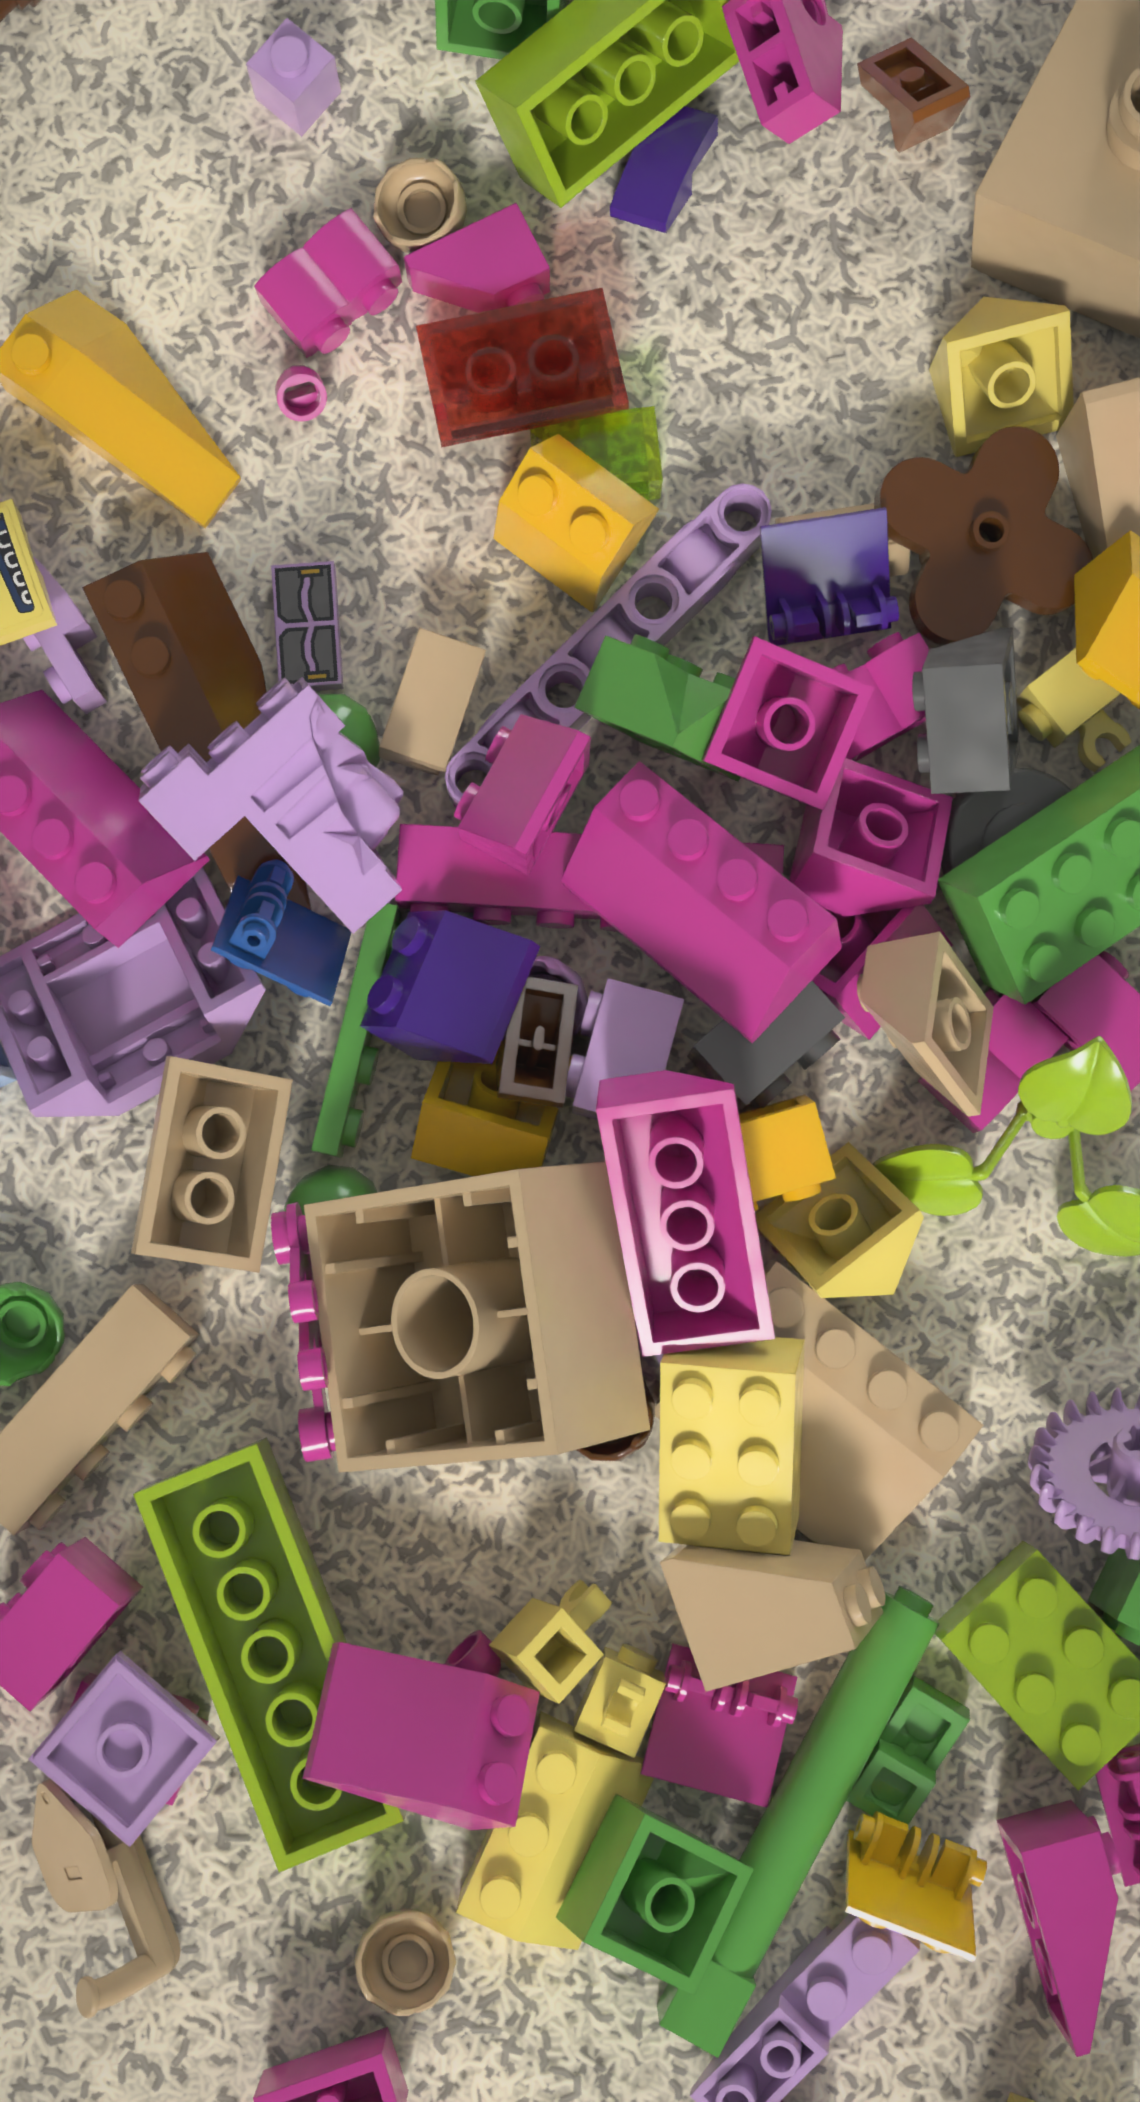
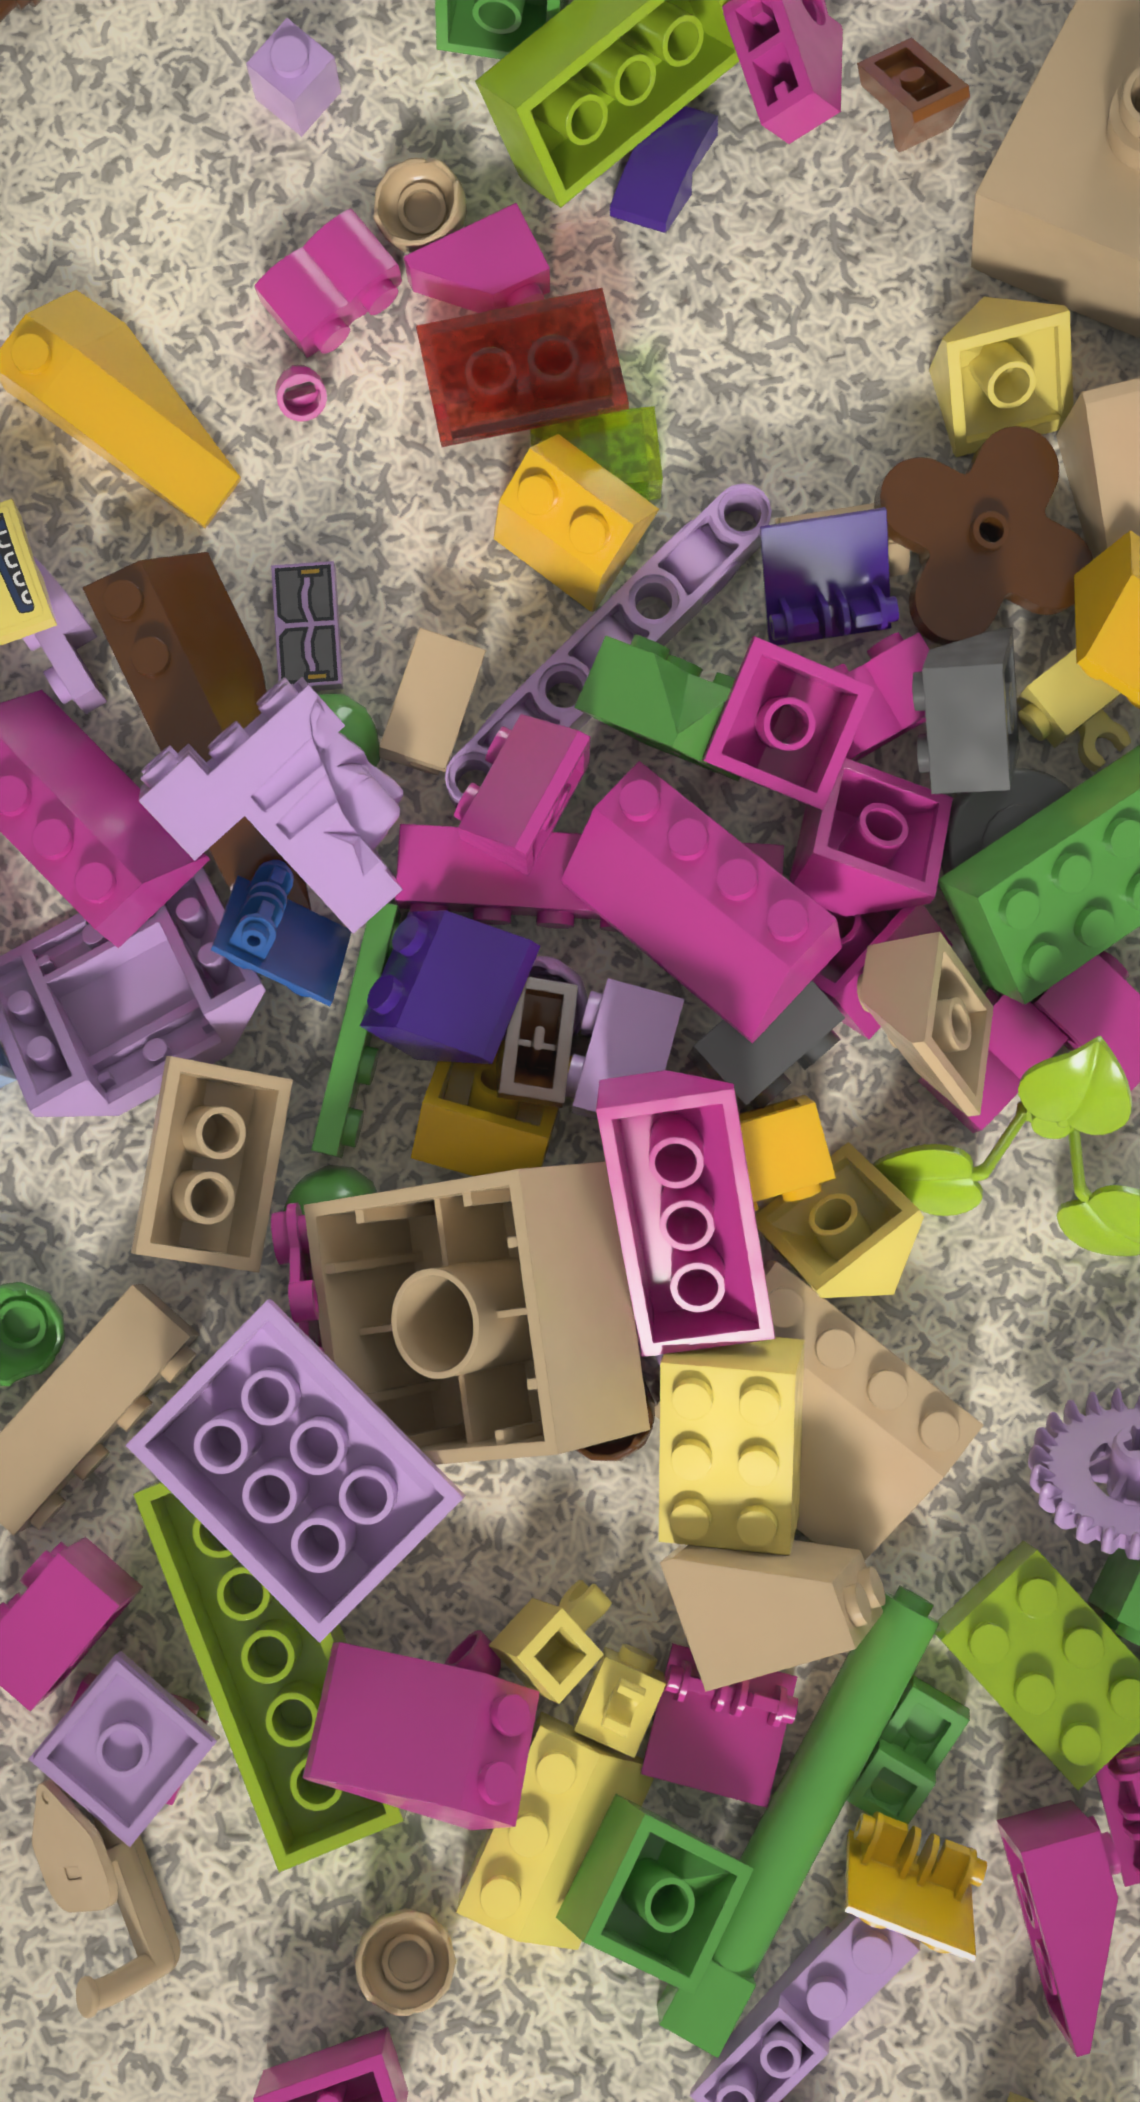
(295, 1470): none -> lavender slope

